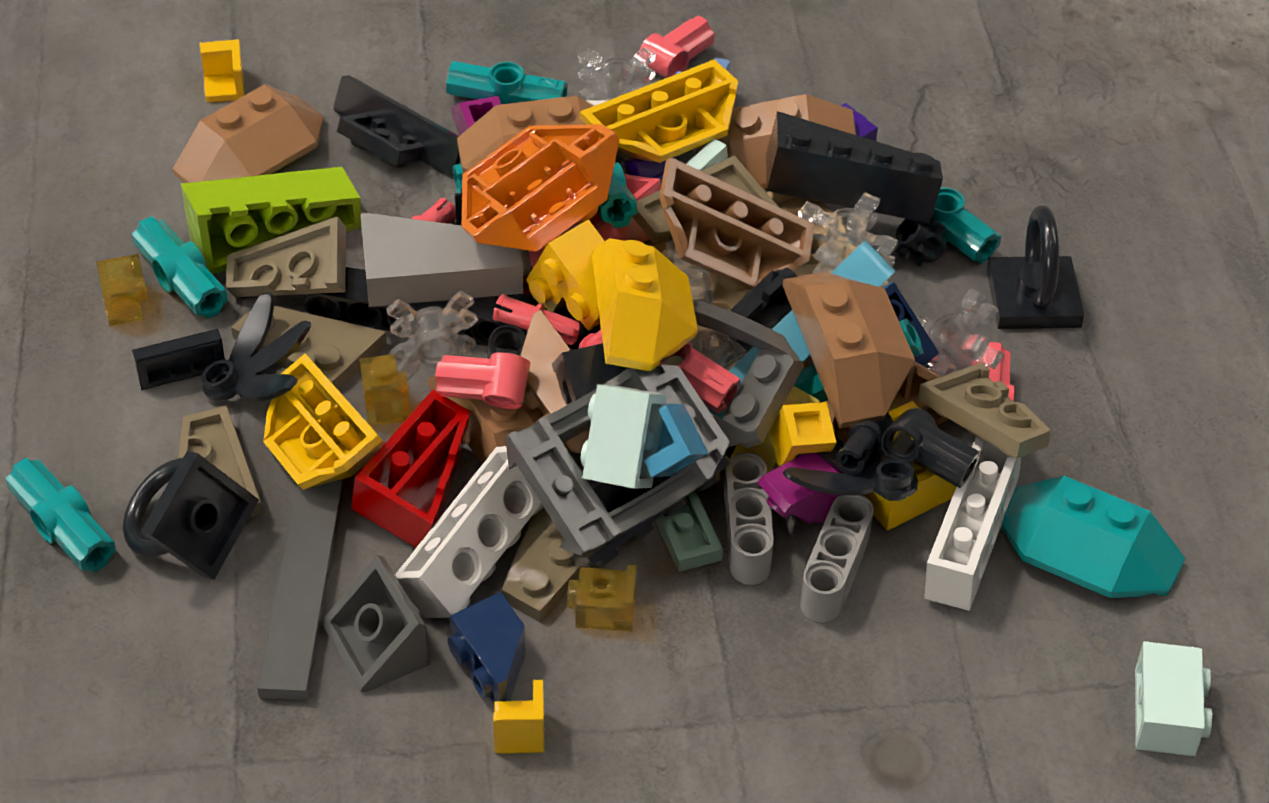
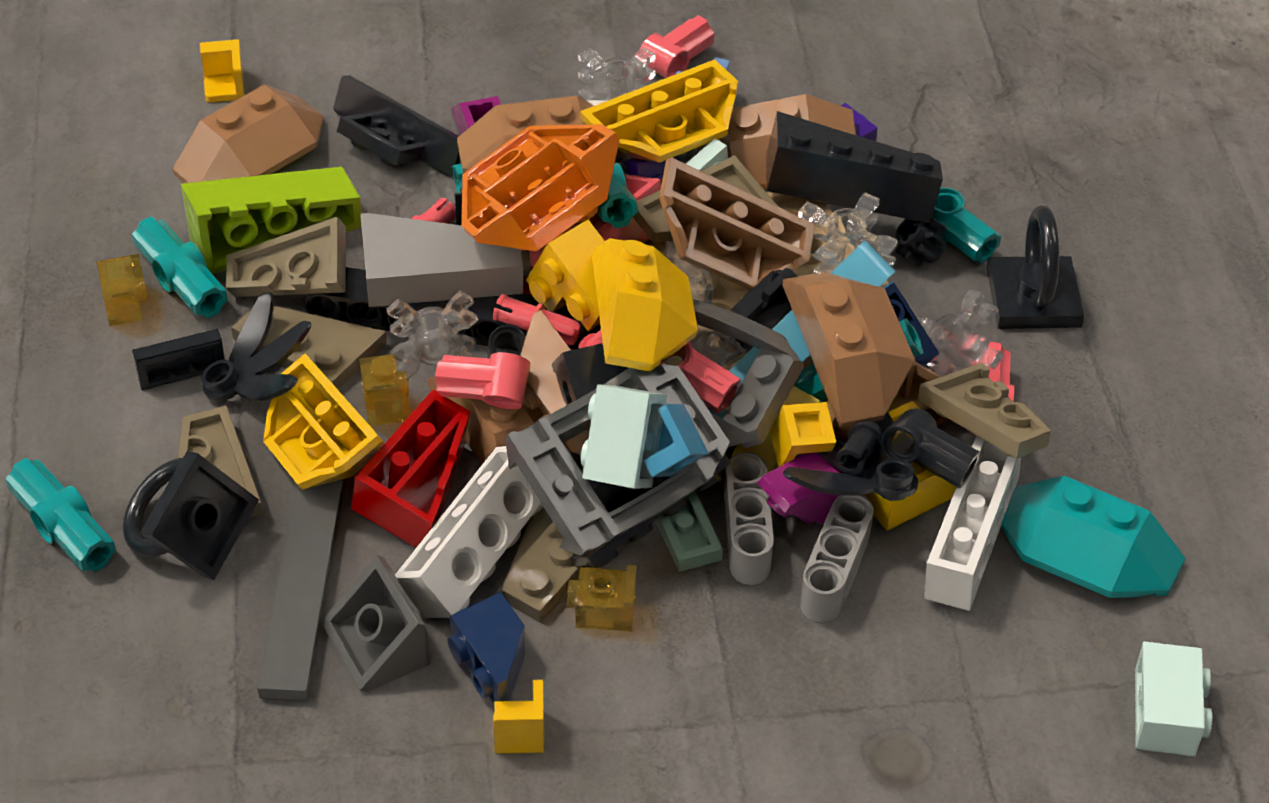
(502, 80): teal piece -> none

